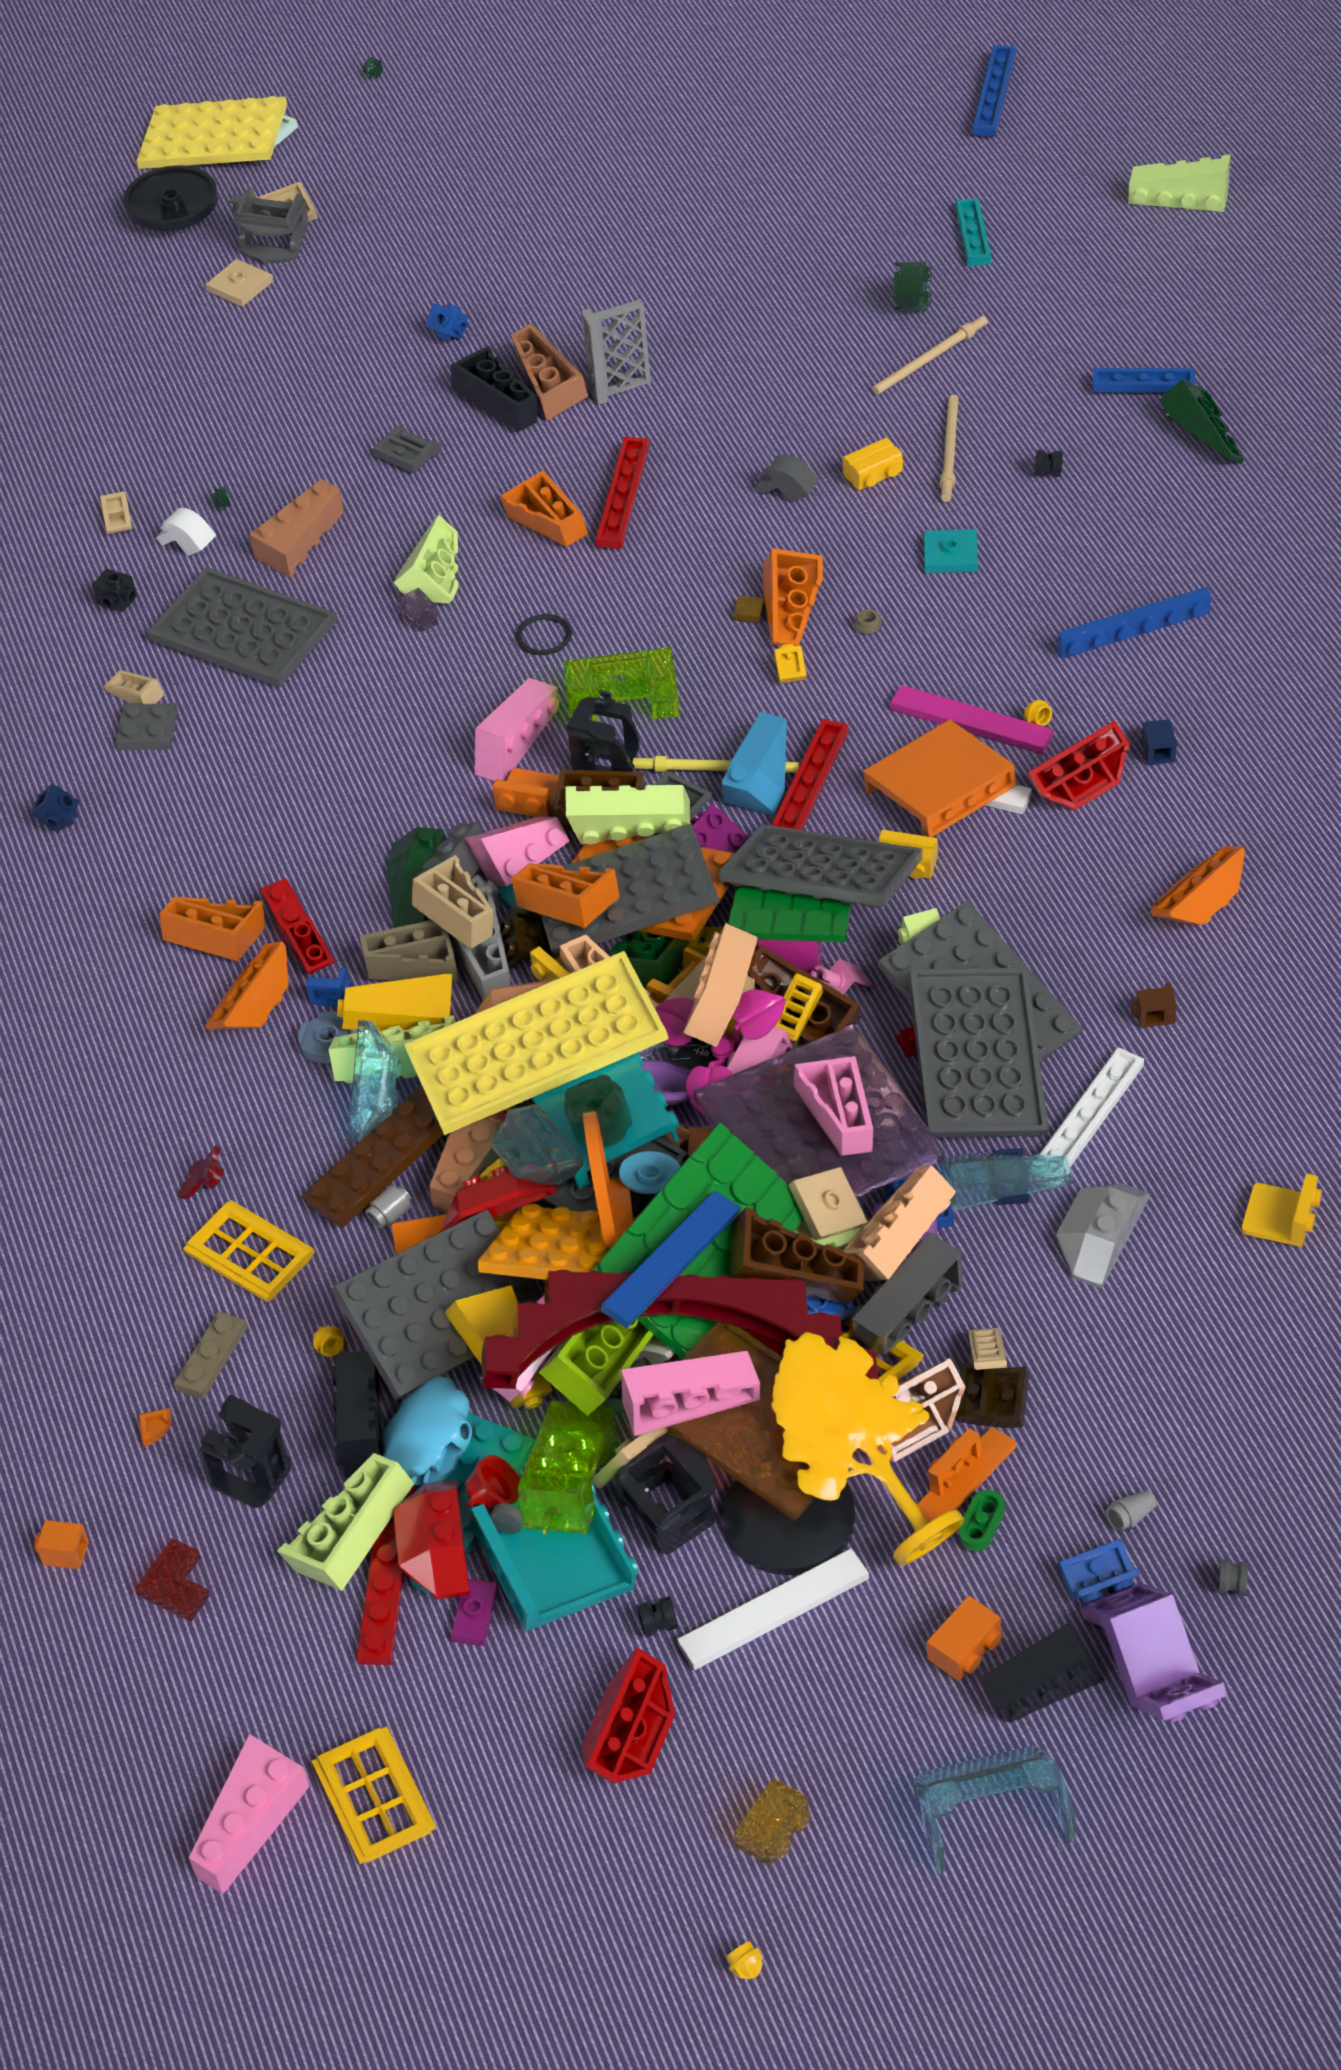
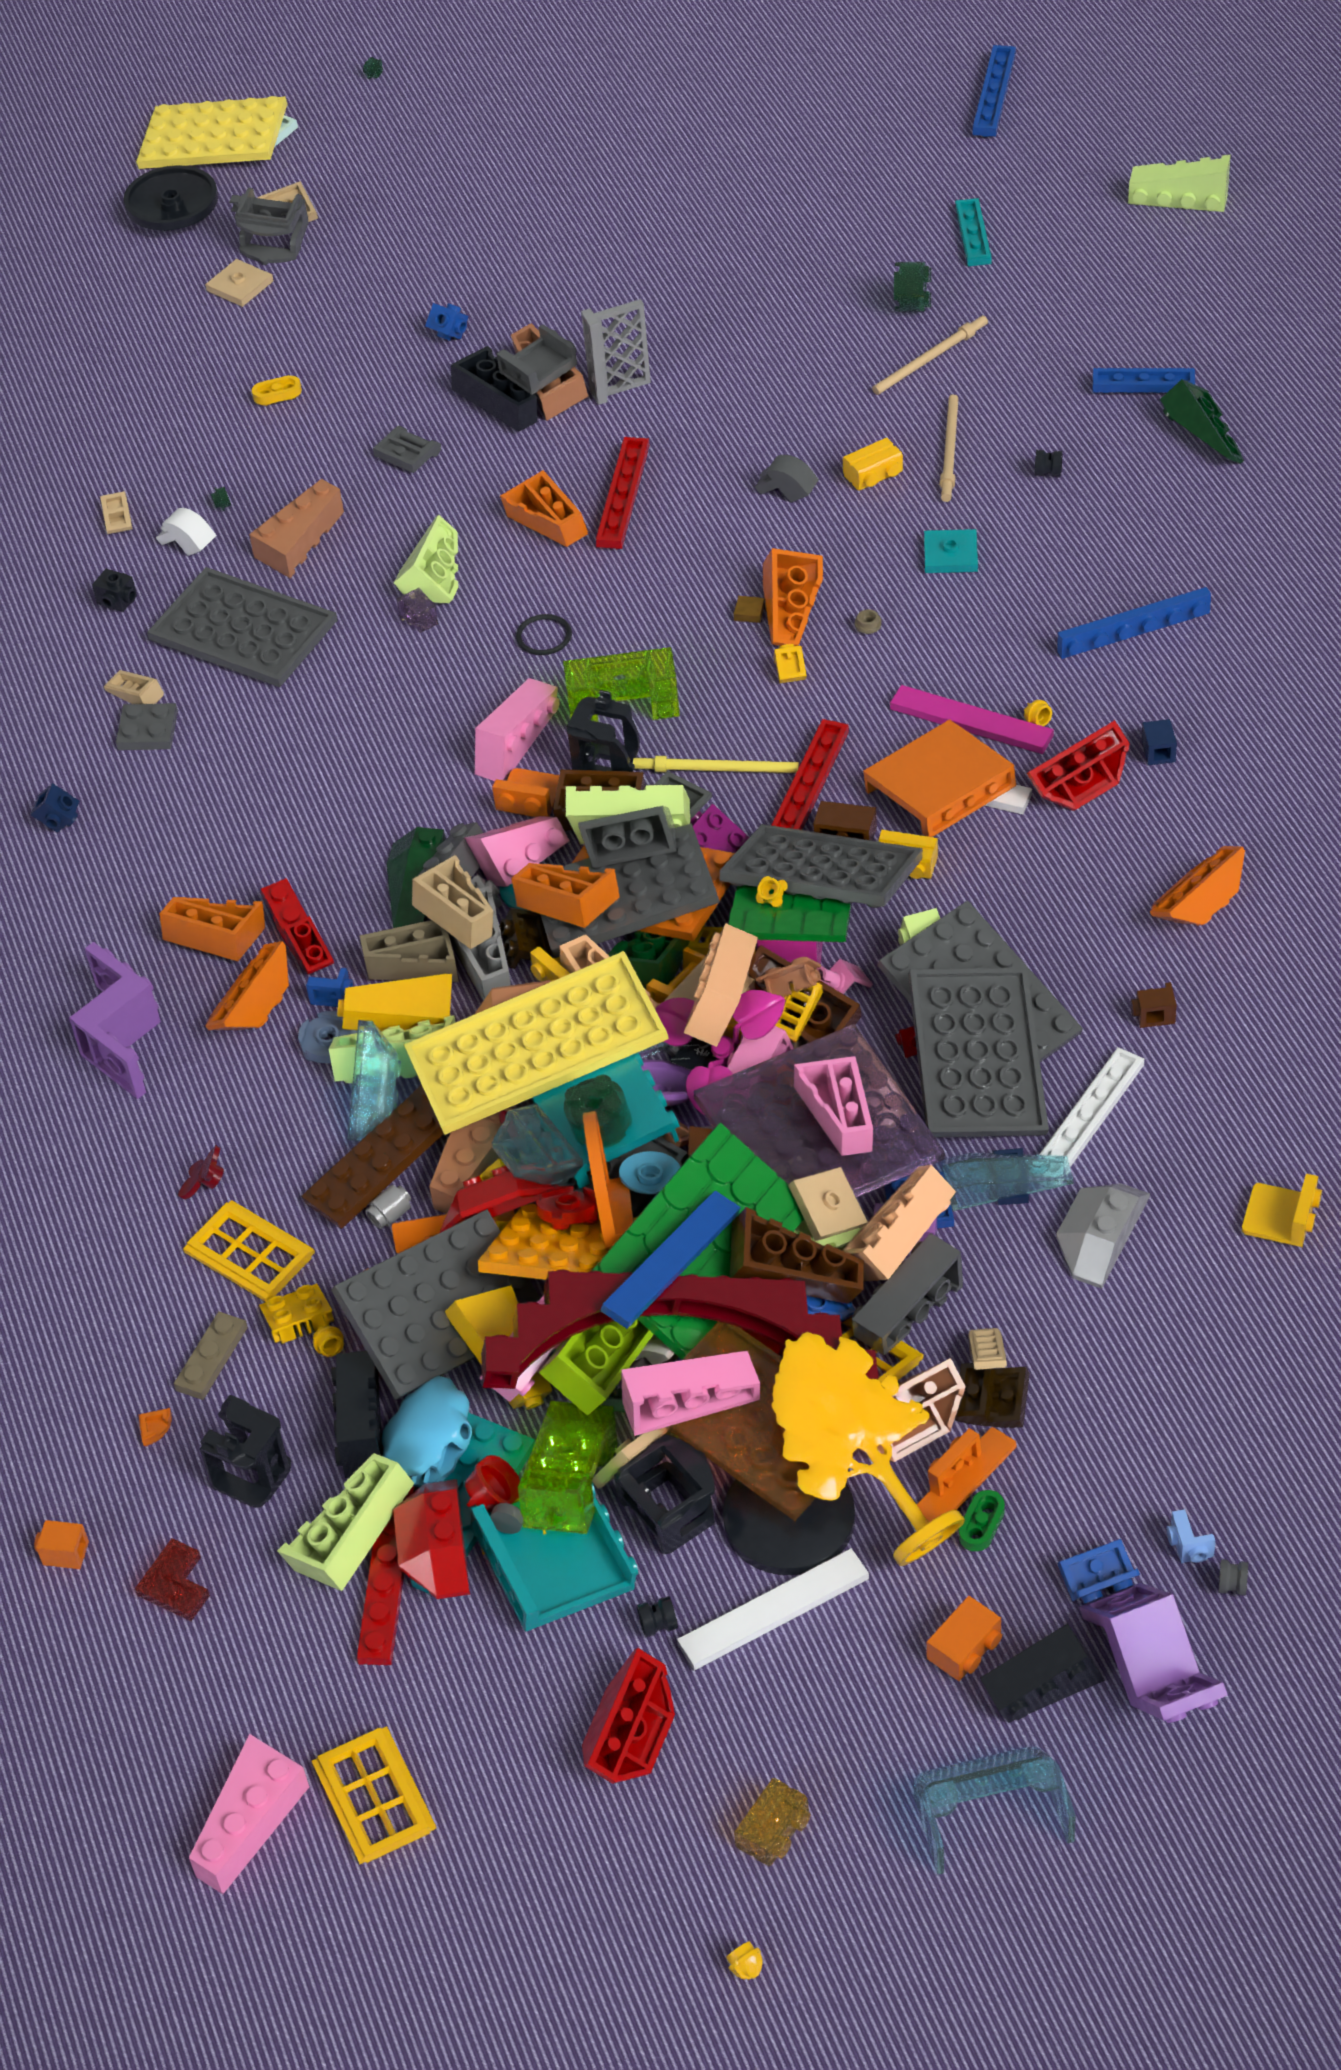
(115, 1019): none -> medium lavender bracket
(276, 390): none -> yellow plate
(294, 1308): none -> yellow hinge
(475, 1613): magenta plate -> none
(539, 361): none -> dark grey panel
(565, 1206): none -> red plate
(629, 836): none -> dark grey slope
(759, 767): dark azure wedge -> none
(764, 887): none -> yellow plate
(801, 973): none -> nougat hinge
(846, 820): none -> reddish brown brick
(1130, 1510): light grey cone -> none
(1189, 1547): none -> light blue bracket

